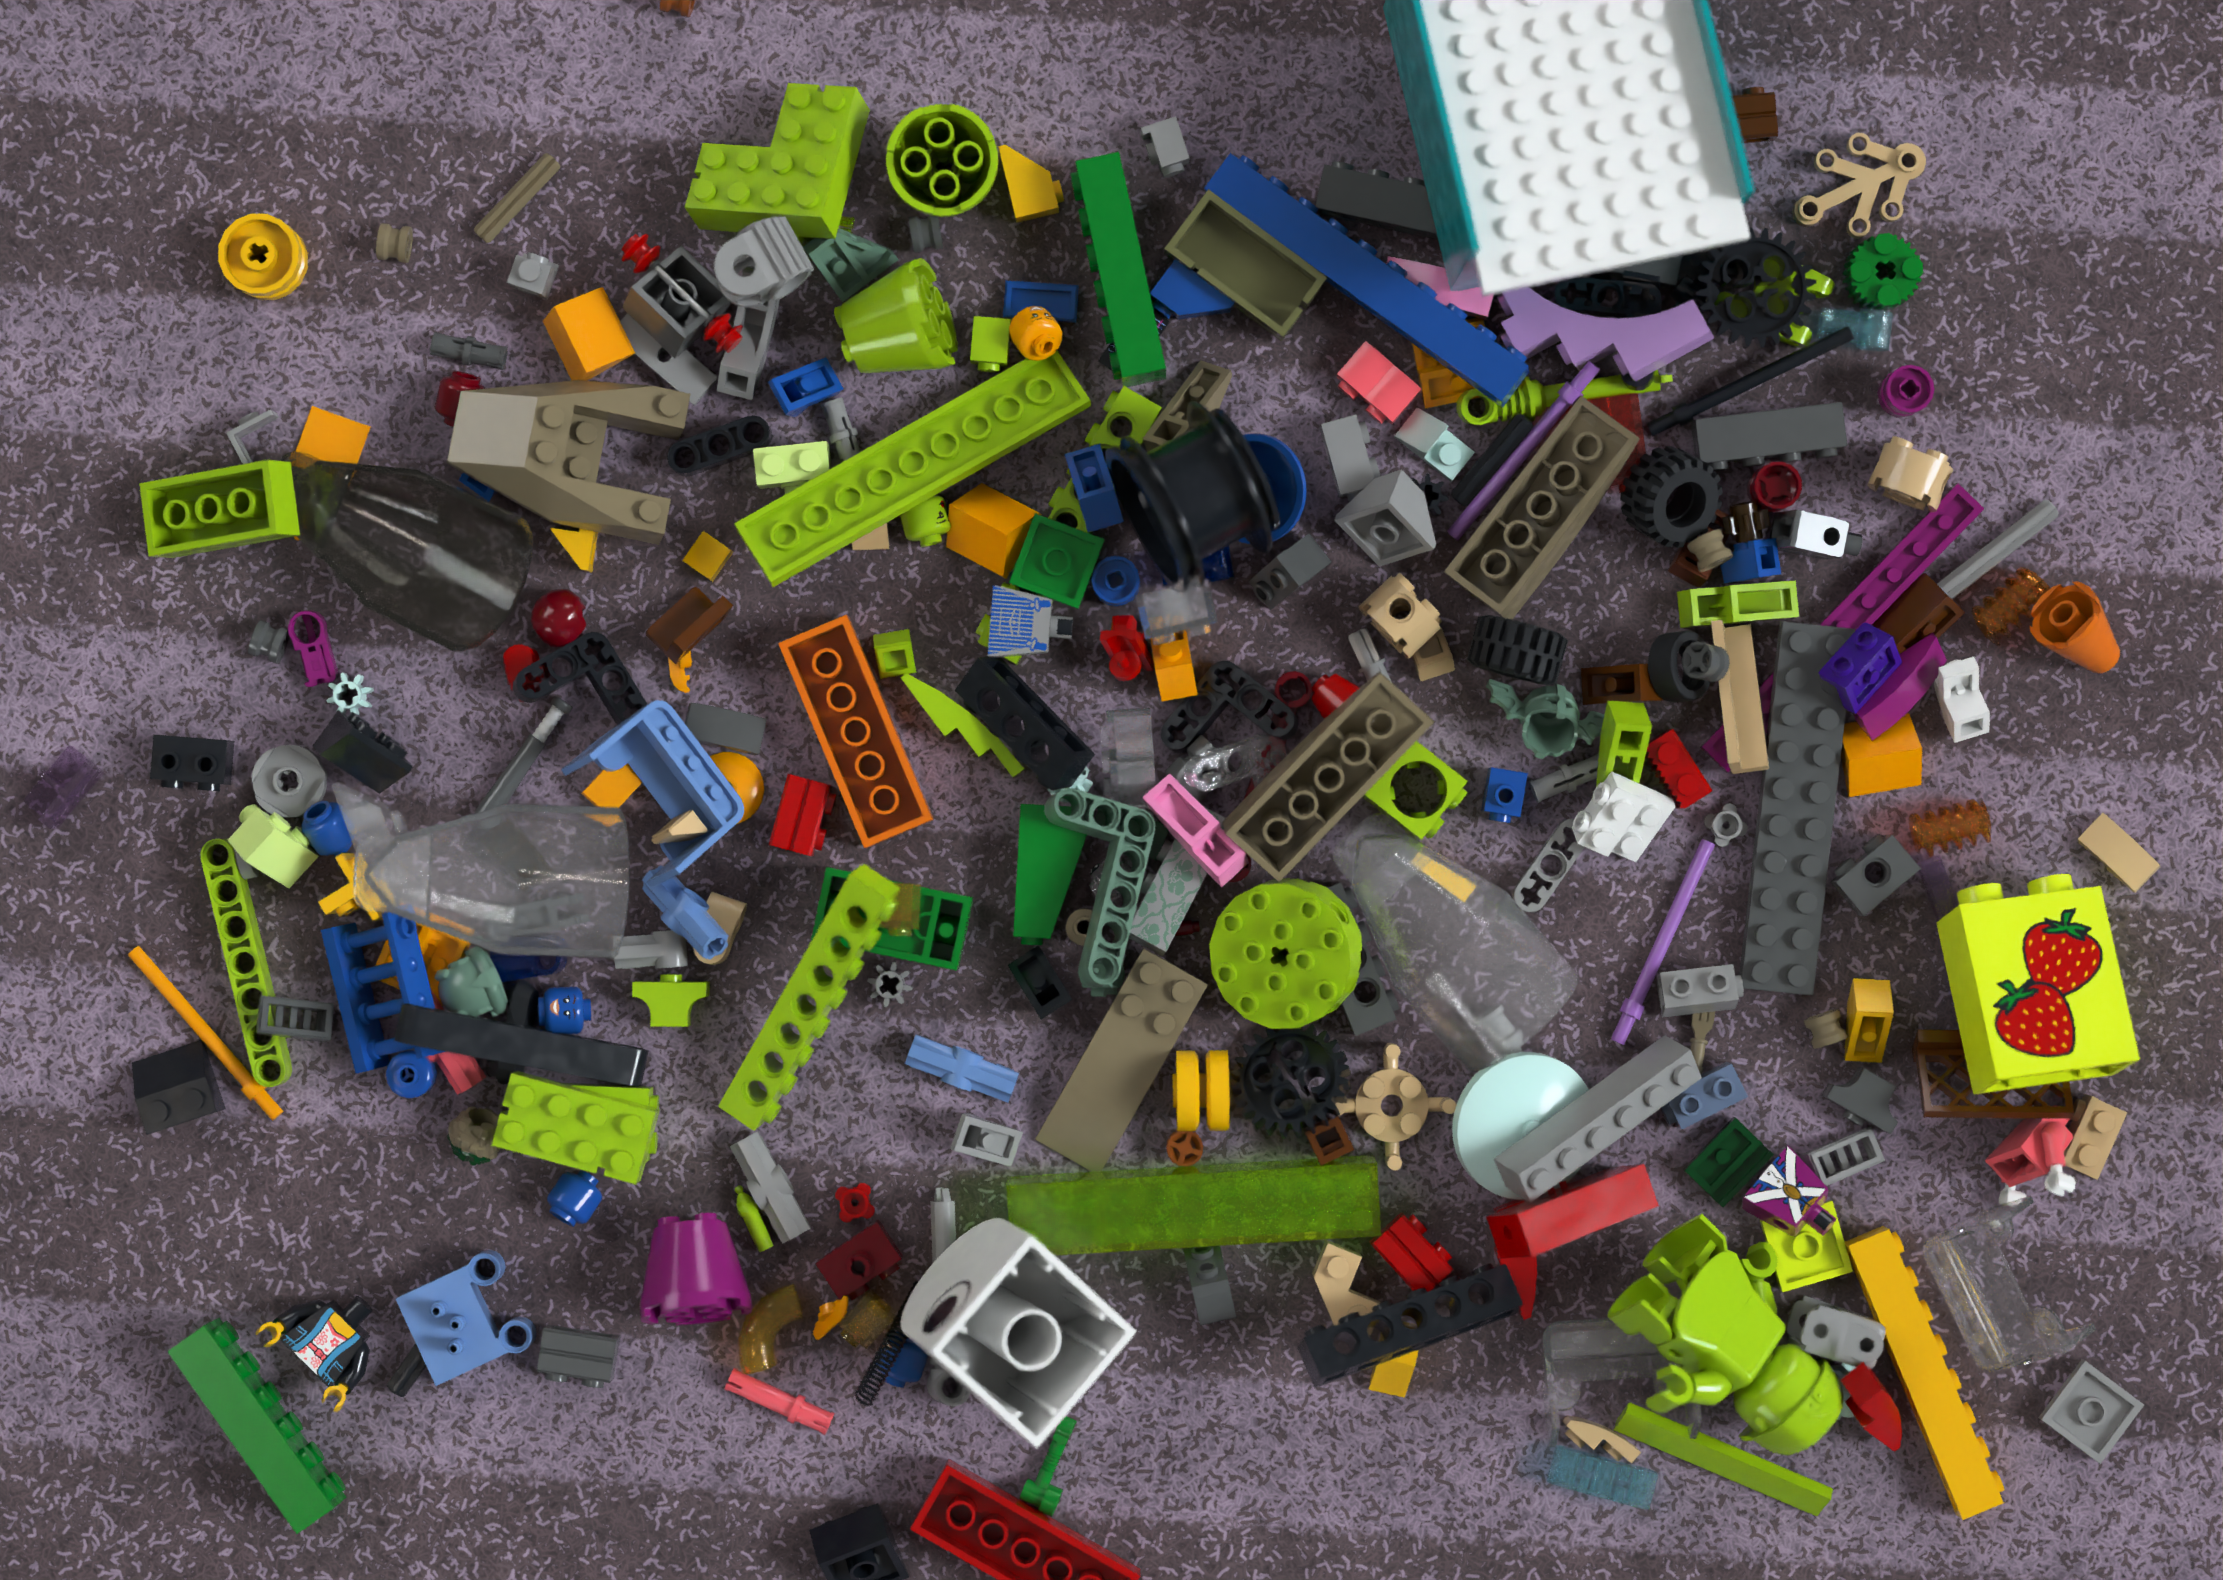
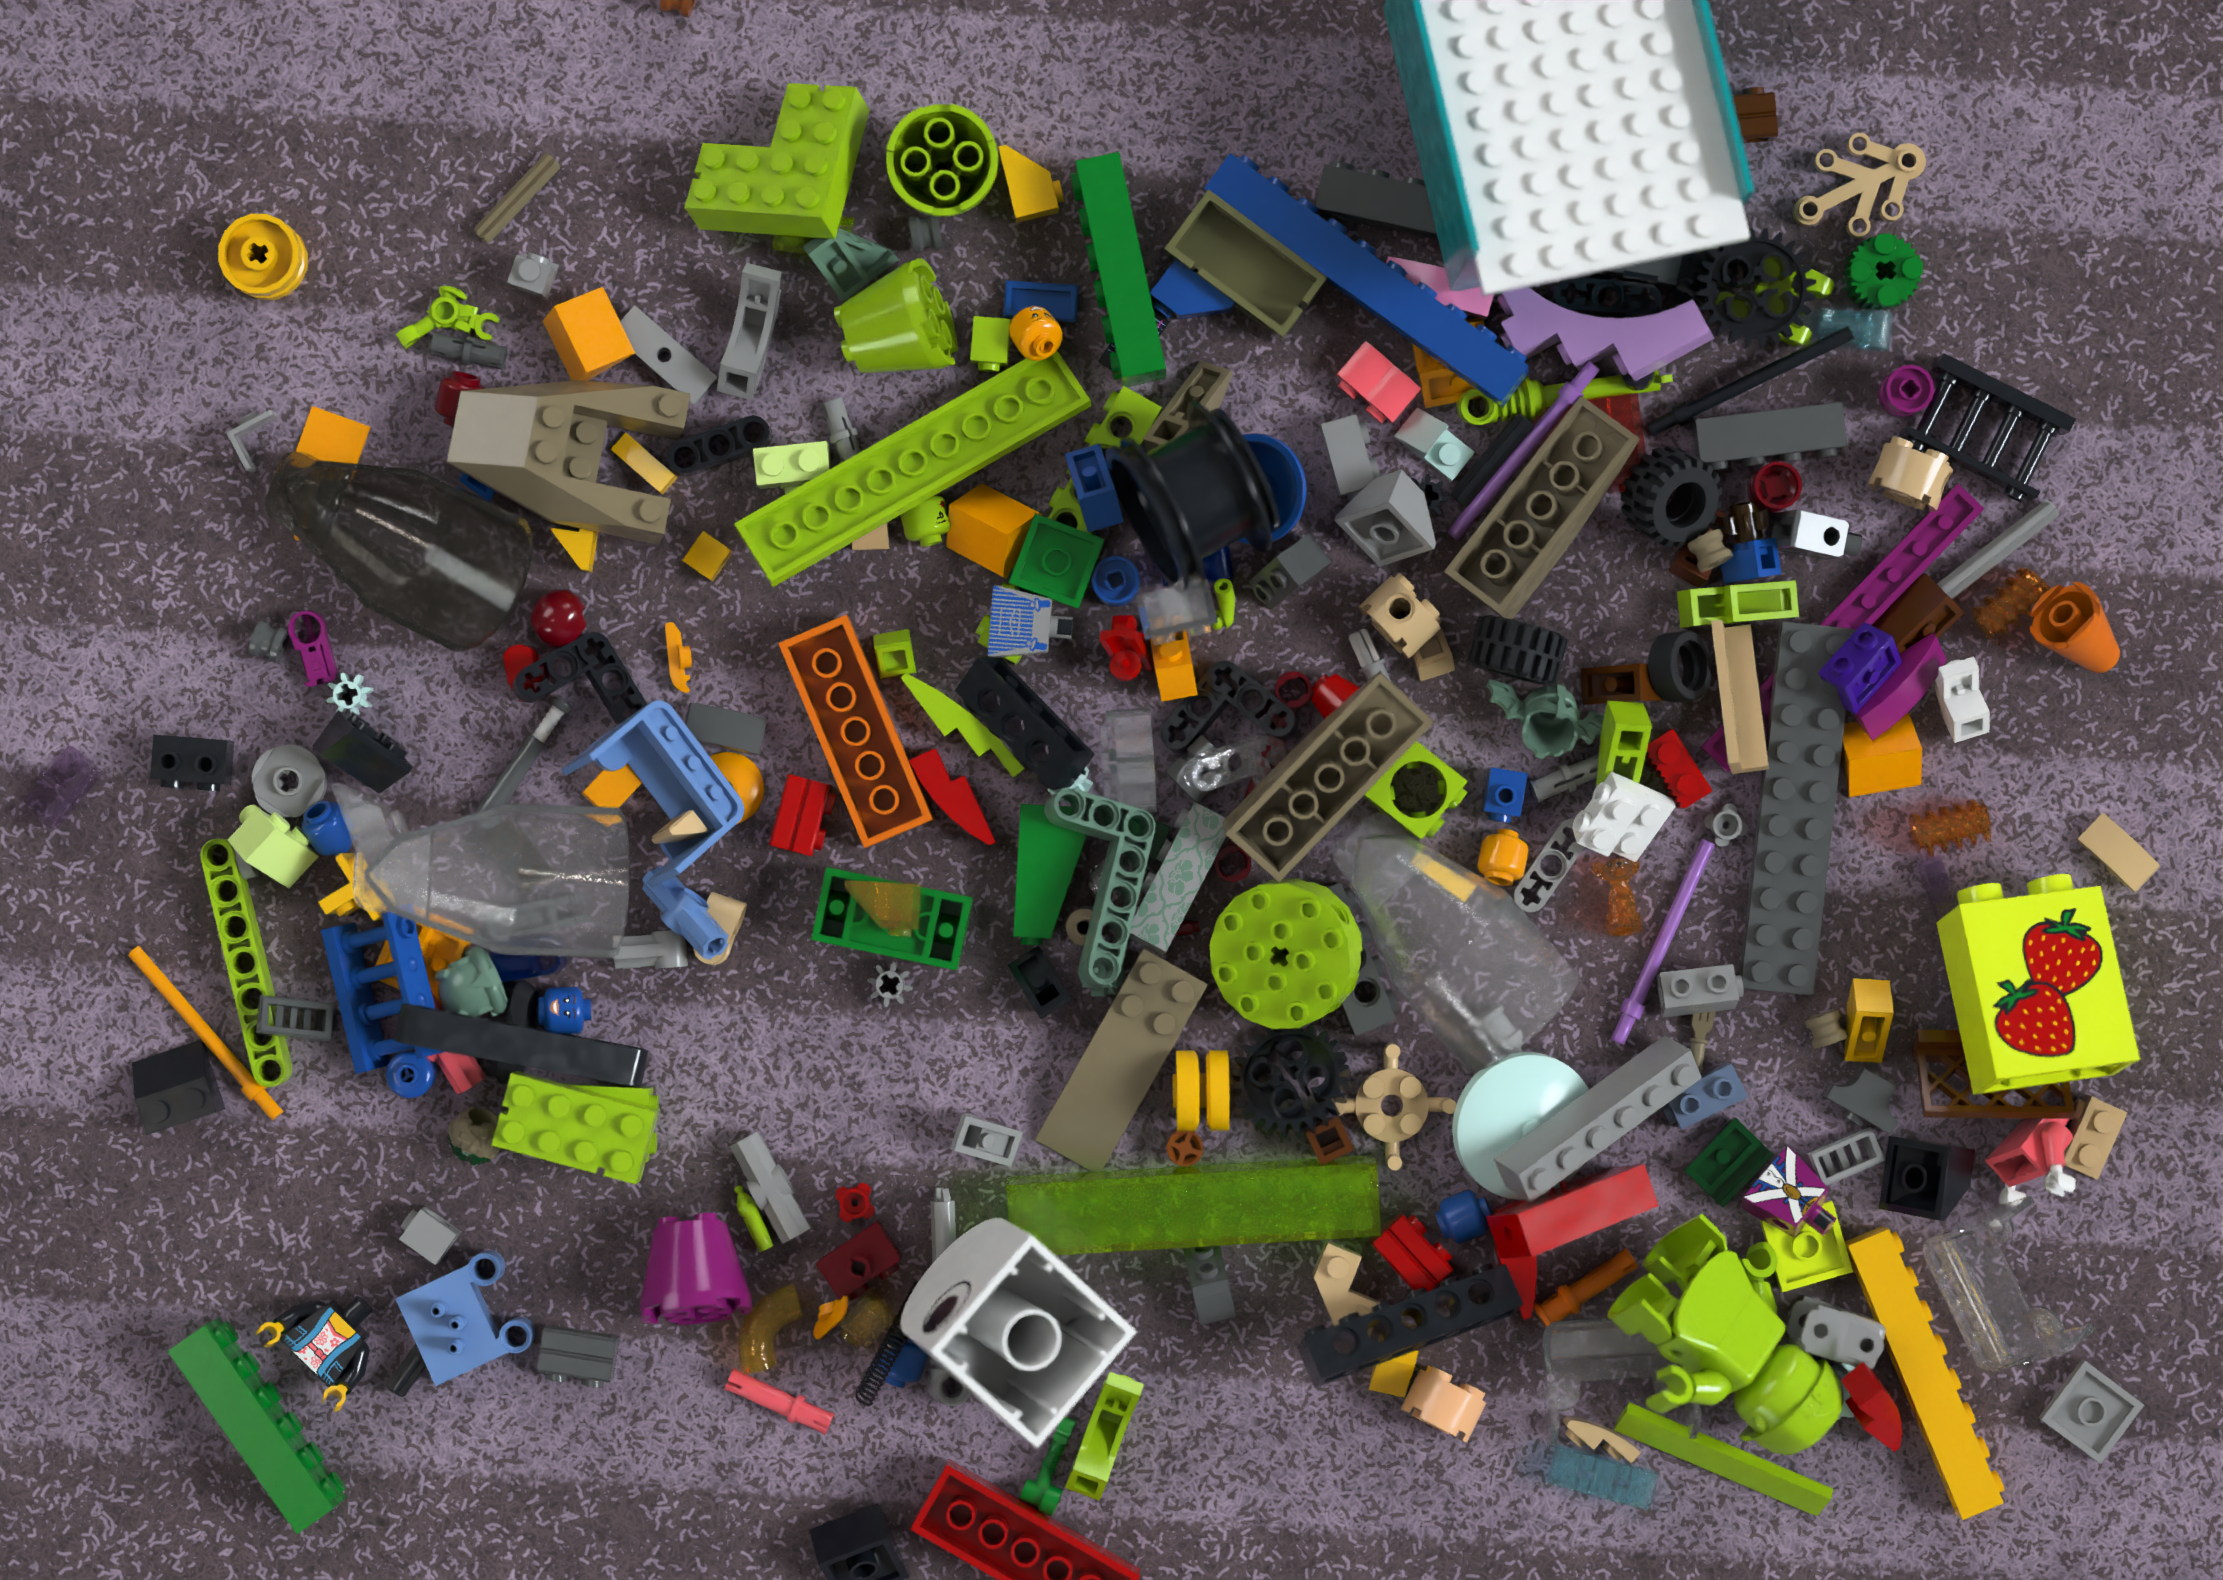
(219, 509): lime brick -> none
(394, 243): dark tan wheel -> none
(428, 1234): none -> light grey brick
(448, 313): none -> lime piece
(574, 1198): blue head -> none
(644, 463): none -> yellow piece
(670, 999): lime brick -> none
(677, 299): dark grey brick -> none
(687, 623): reddish brown panel -> none
(744, 1096): lime brick -> none
(773, 253): light grey piece -> none
(805, 386): blue slope -> none
(952, 796): none -> red slope
(962, 1068): medium blue piece -> none
(1103, 1435): none -> lime arch
(1166, 146): light grey brick -> none
(1196, 830): bright pink slope -> none
(1226, 603): none -> lime arm
(1444, 1404): none -> light nougat brick
(1463, 1216): none -> blue head
(1503, 857): none -> light orange head
(1570, 1298): none -> orange pin
(1622, 905): none -> clear orange animal
(1696, 663): dark grey wheel -> none
(1895, 867): dark grey brick -> none
(1925, 1177): none -> black slope
(2017, 407): none -> black fence

